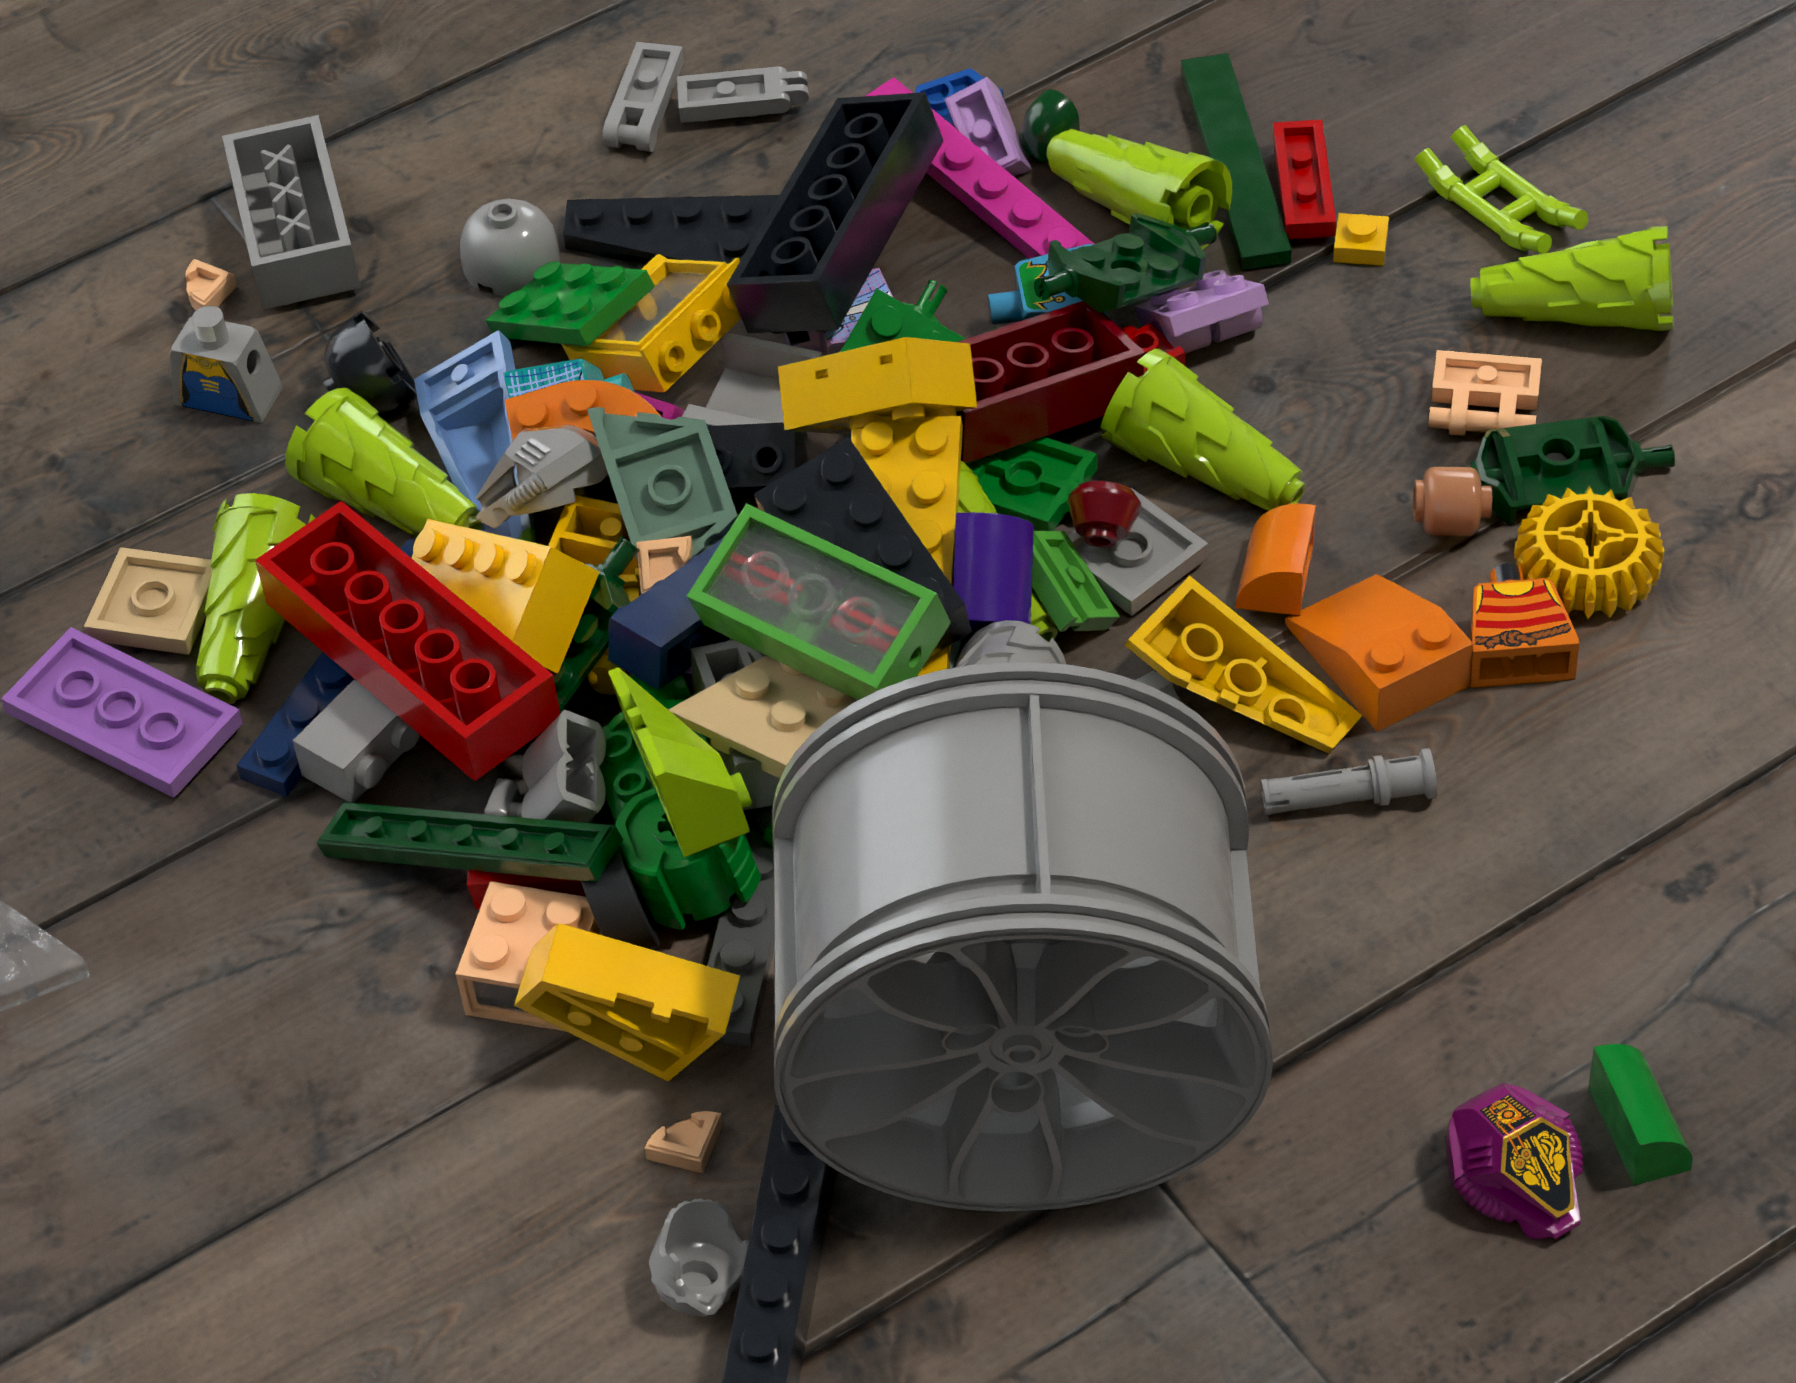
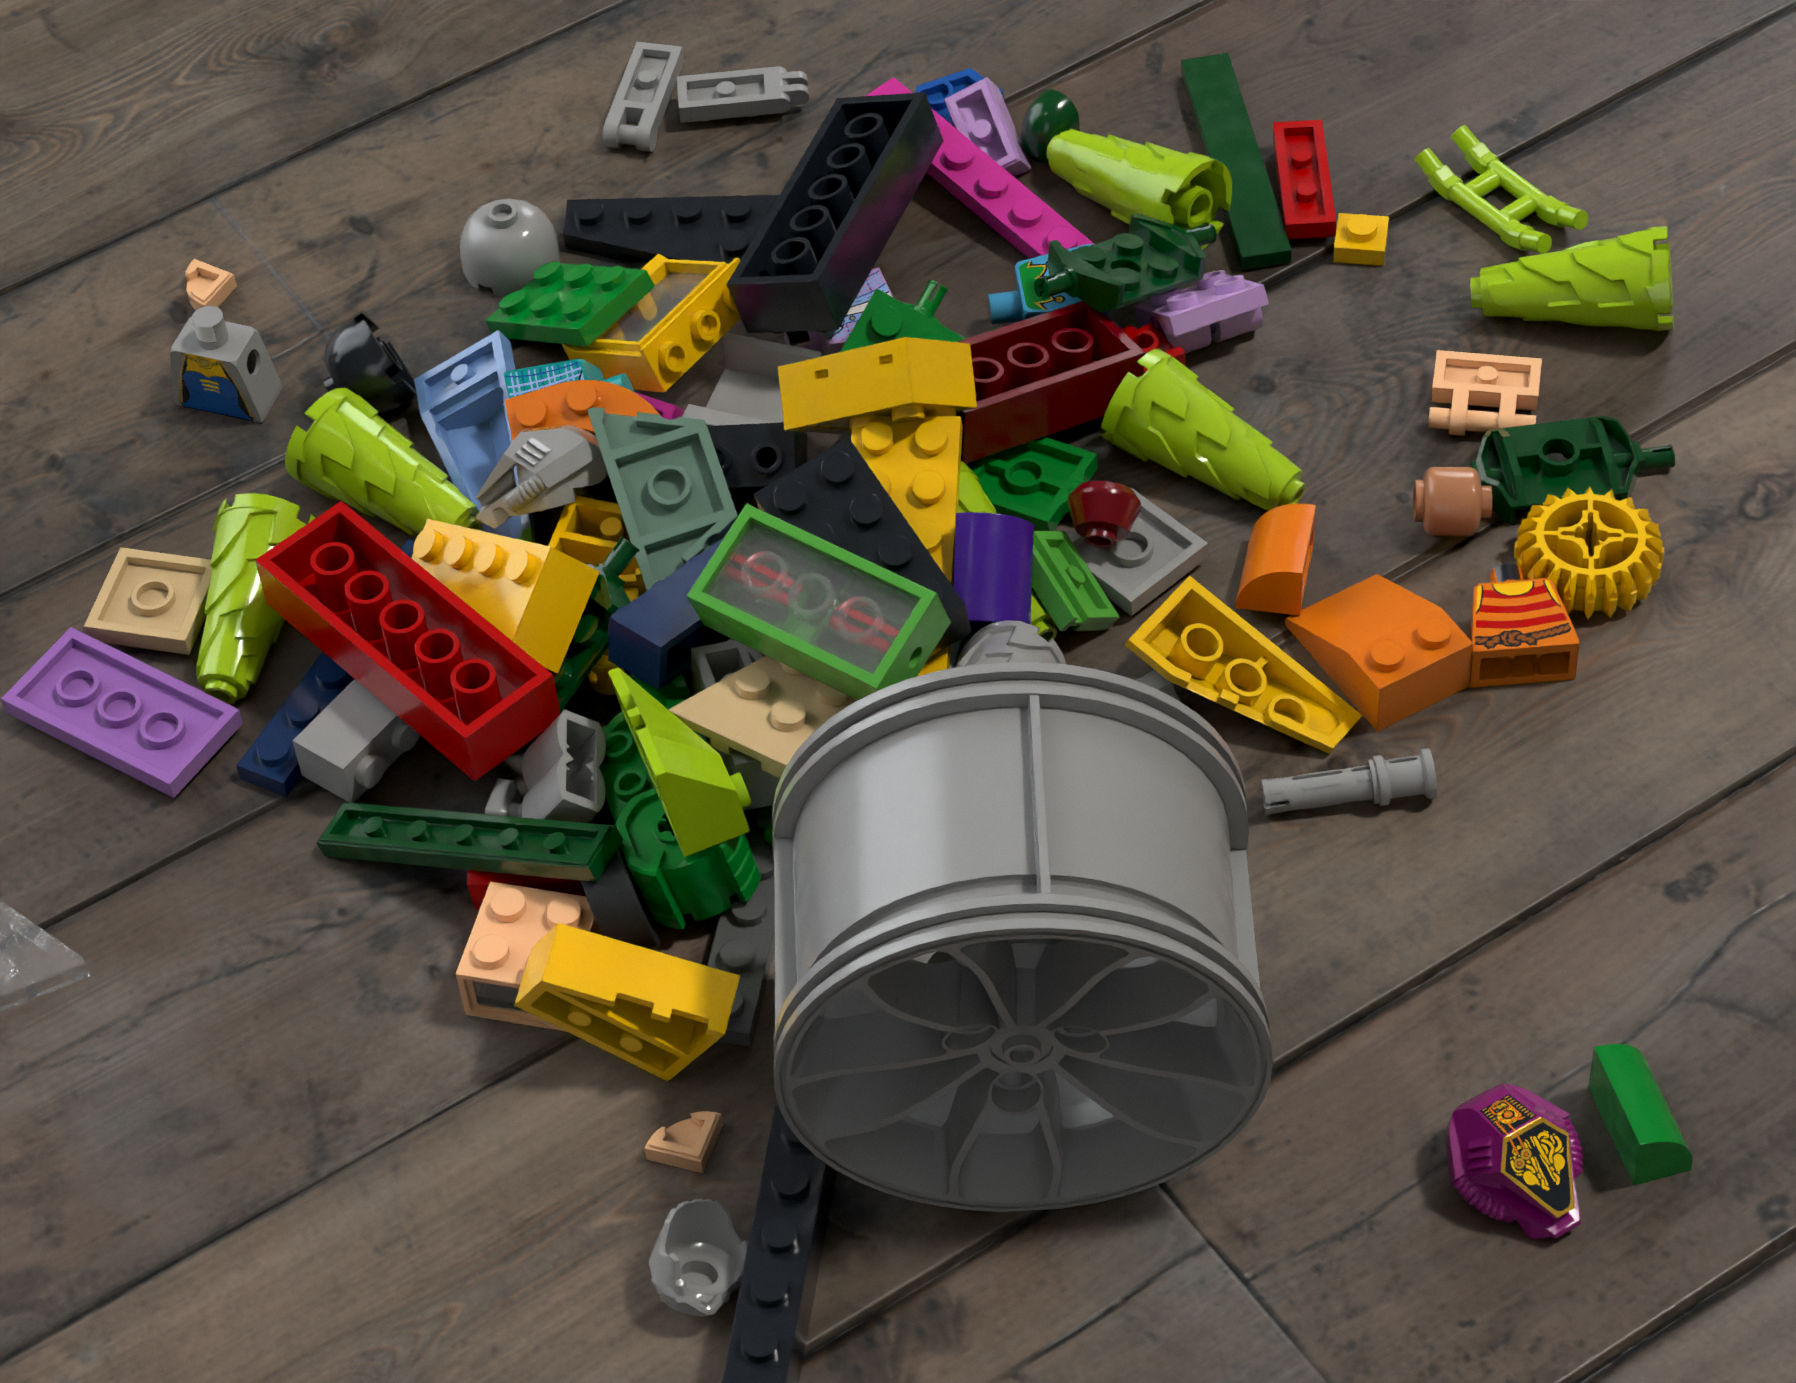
(291, 212): light grey brick -> none
(662, 558): light nougat tile -> none

